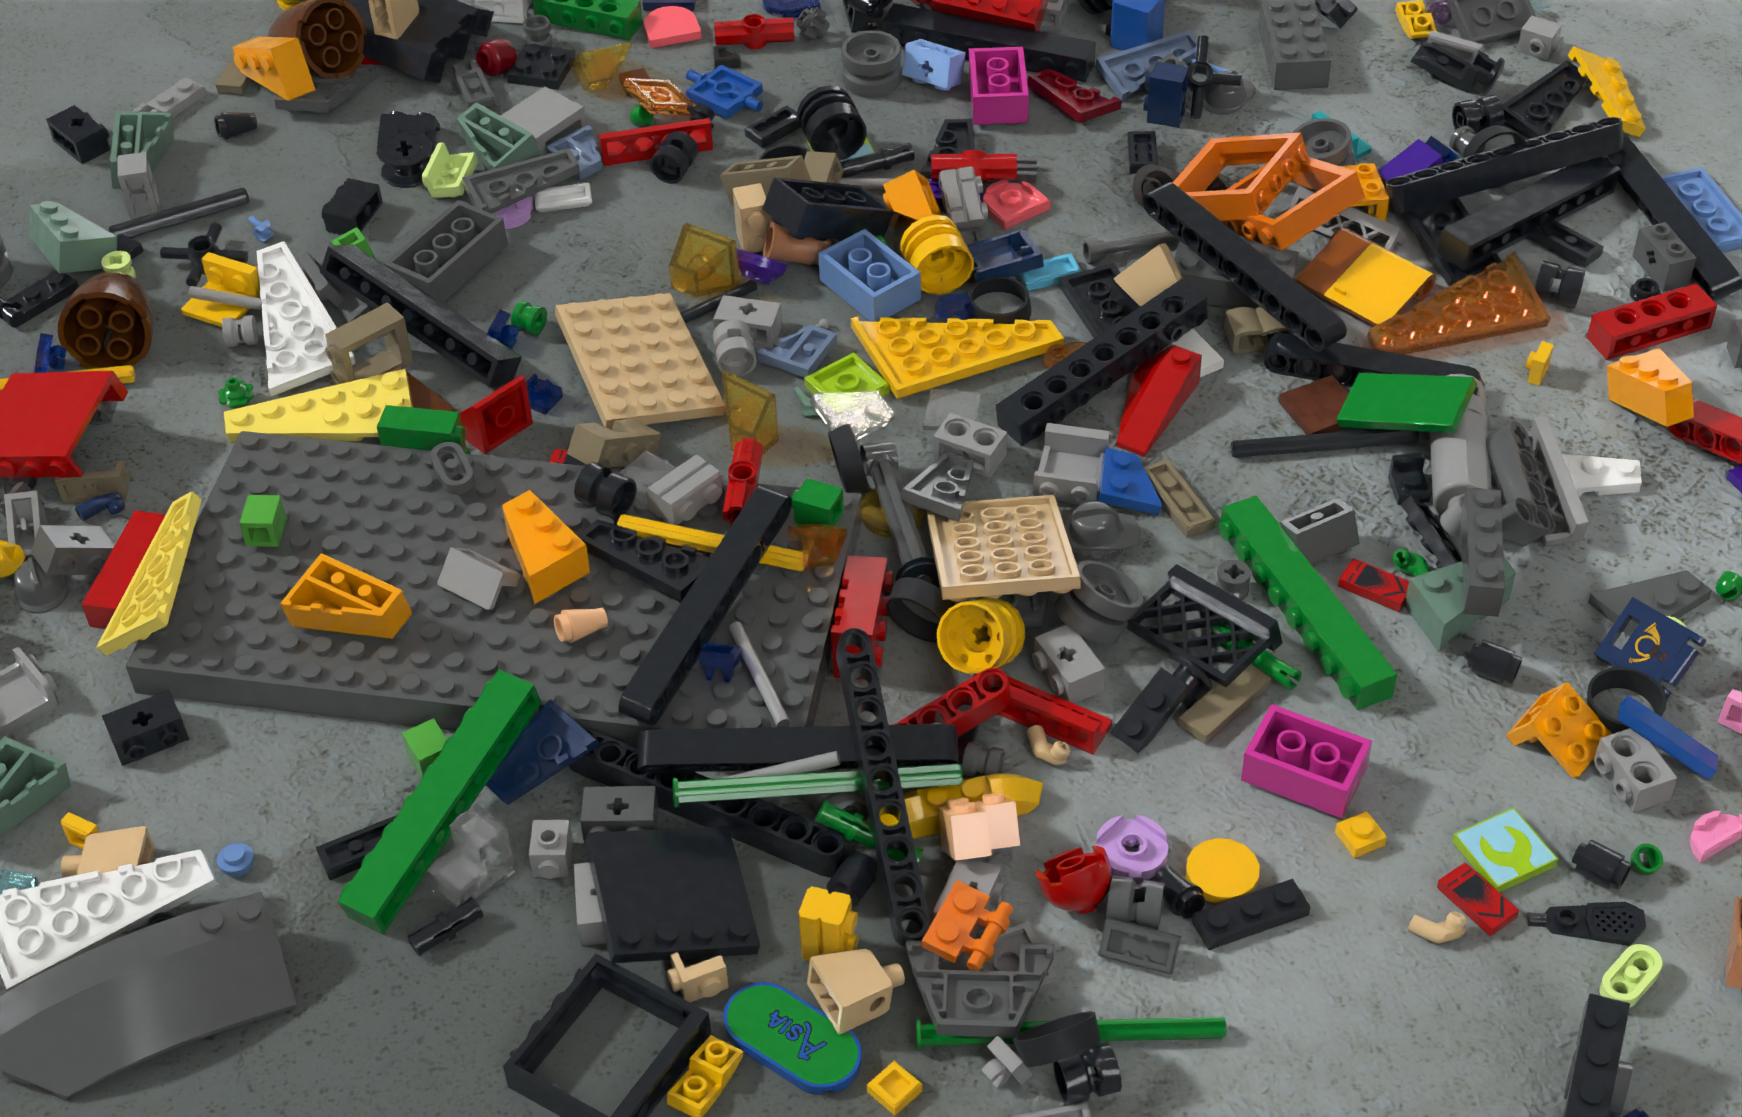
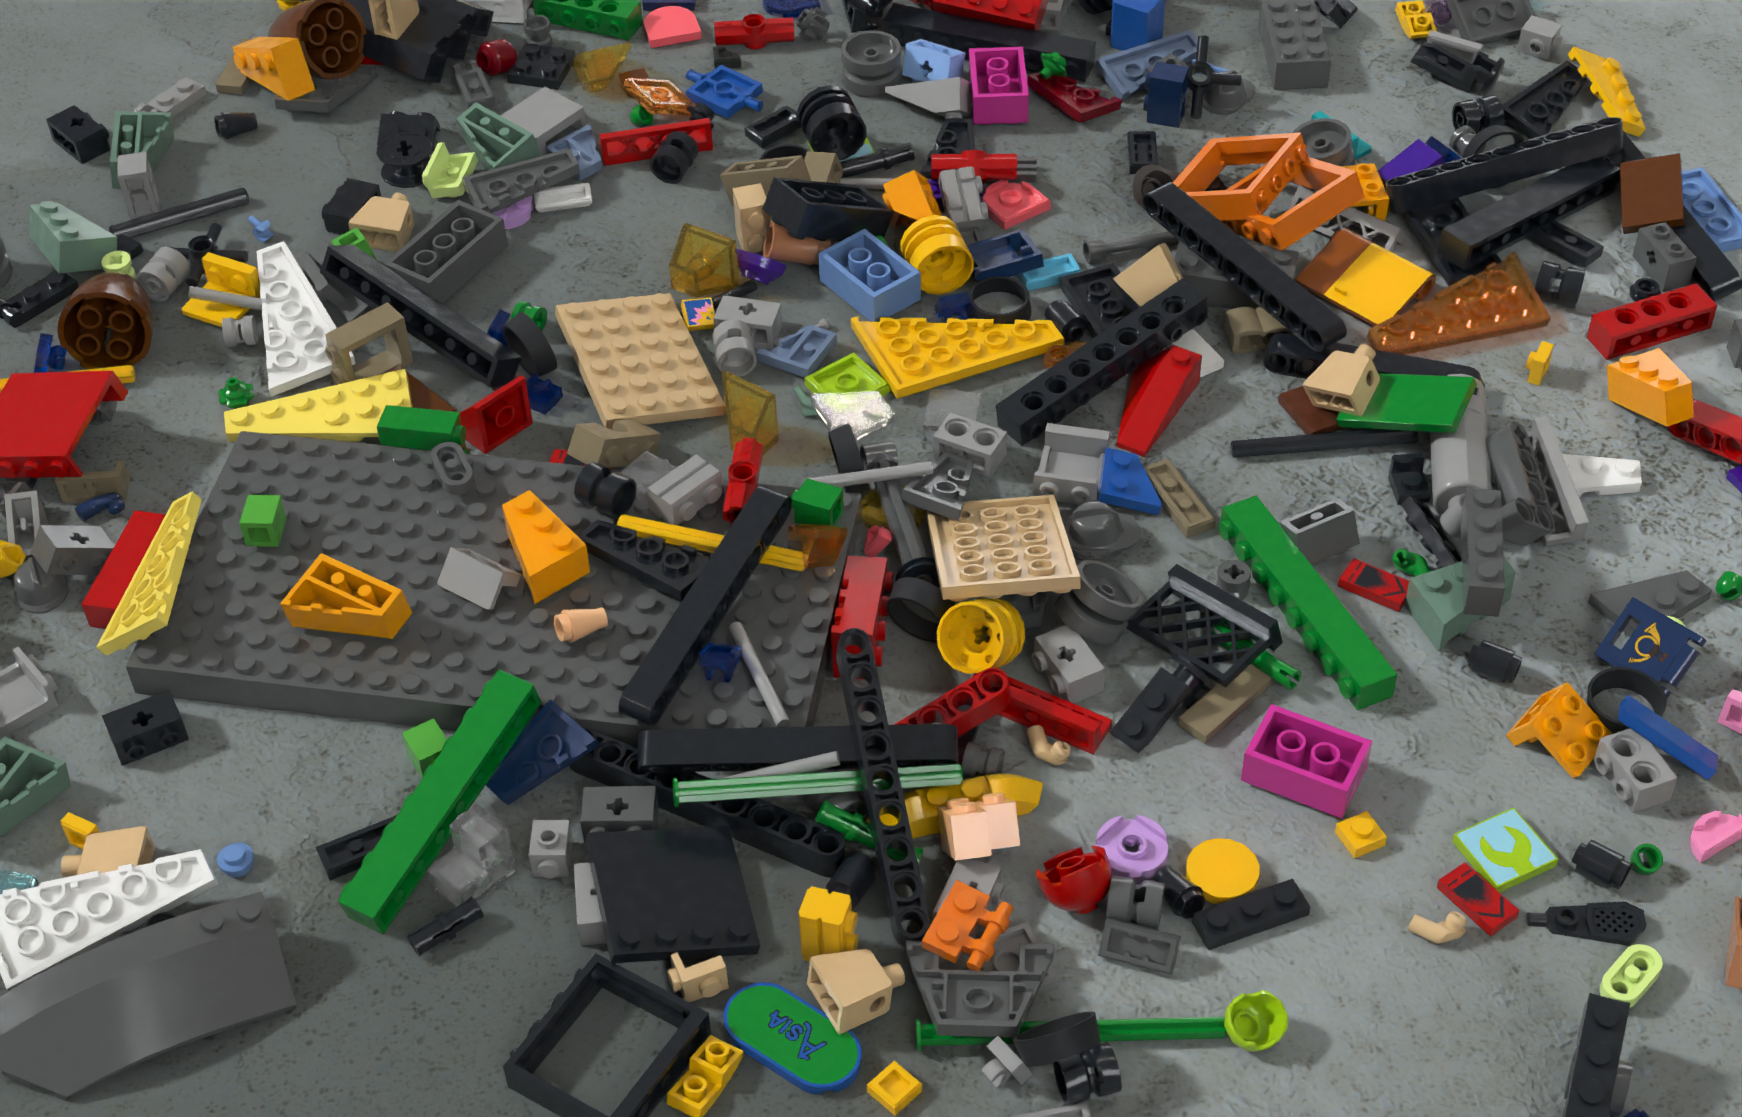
(163, 273): none -> light grey wheel
(385, 222): none -> tan torso
(530, 343): none -> black tyre
(698, 313): none -> tile
(876, 540): none -> coral tile
(877, 475): none -> light grey bar
(943, 97): none -> light grey slope
(1053, 64): none -> green plant
(1066, 320): none -> black brick
(1256, 1020): none -> lime hair
(1344, 381): none -> tan torso
(1652, 192): none -> reddish brown tile

